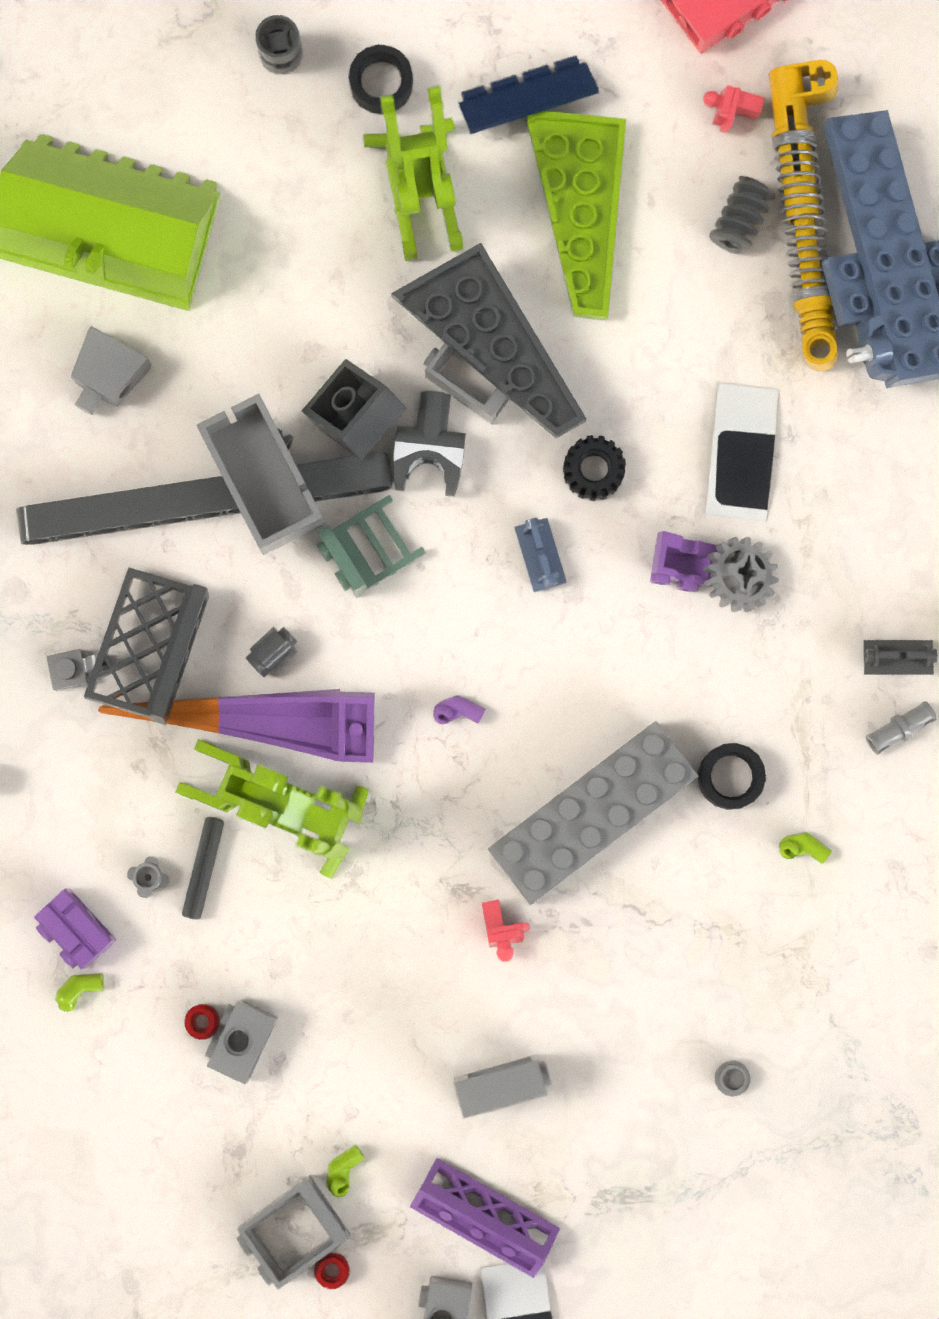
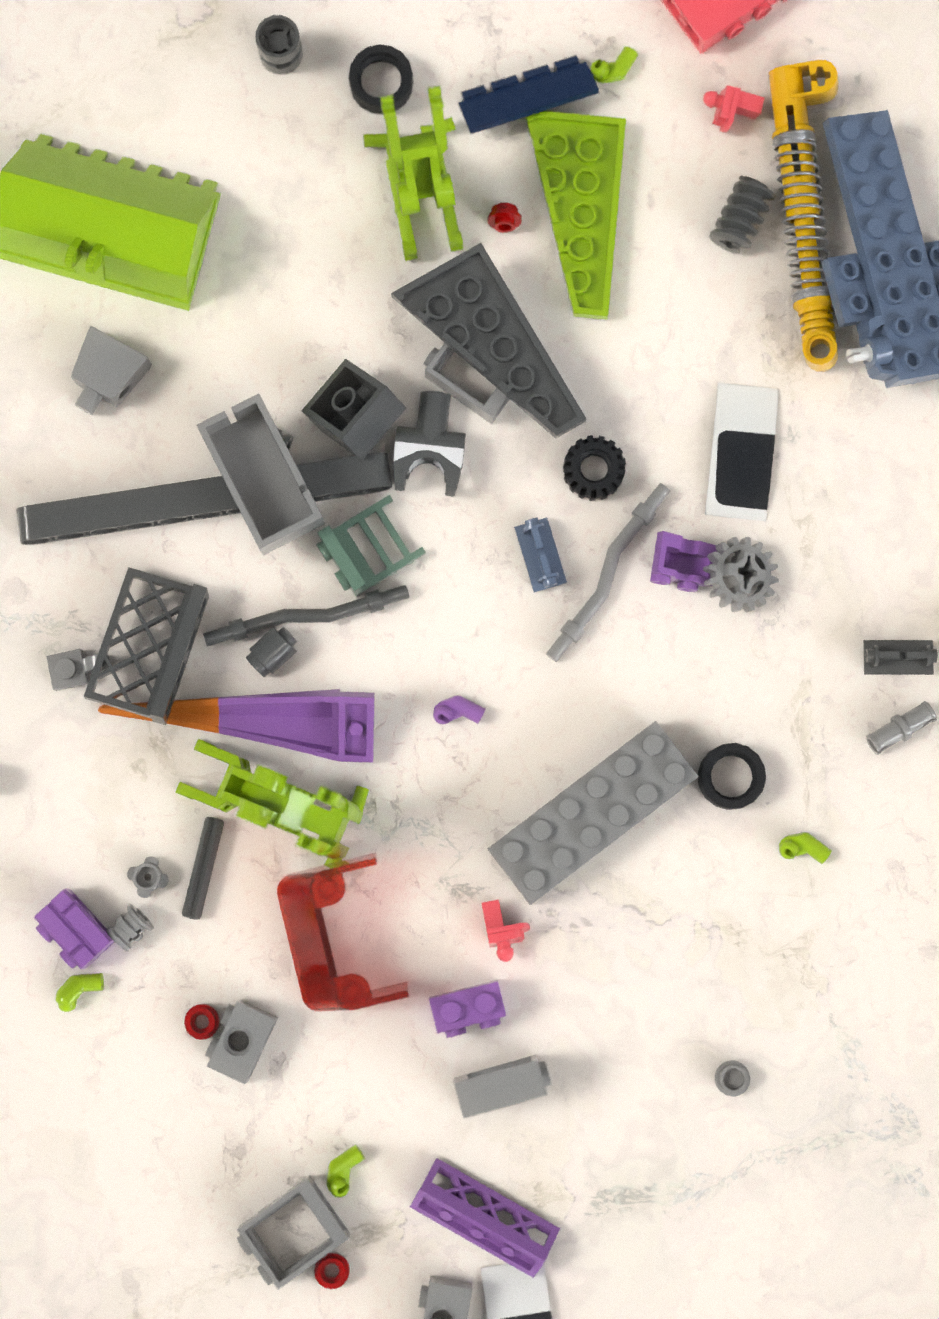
(129, 927): none -> light grey bush
(300, 901): none -> clear red windscreen
(372, 601): none -> dark grey bar
(467, 1007): none -> medium lavender brick
(504, 217): none -> red plate
(573, 629): none -> light grey bar
(614, 71): none -> lime arm

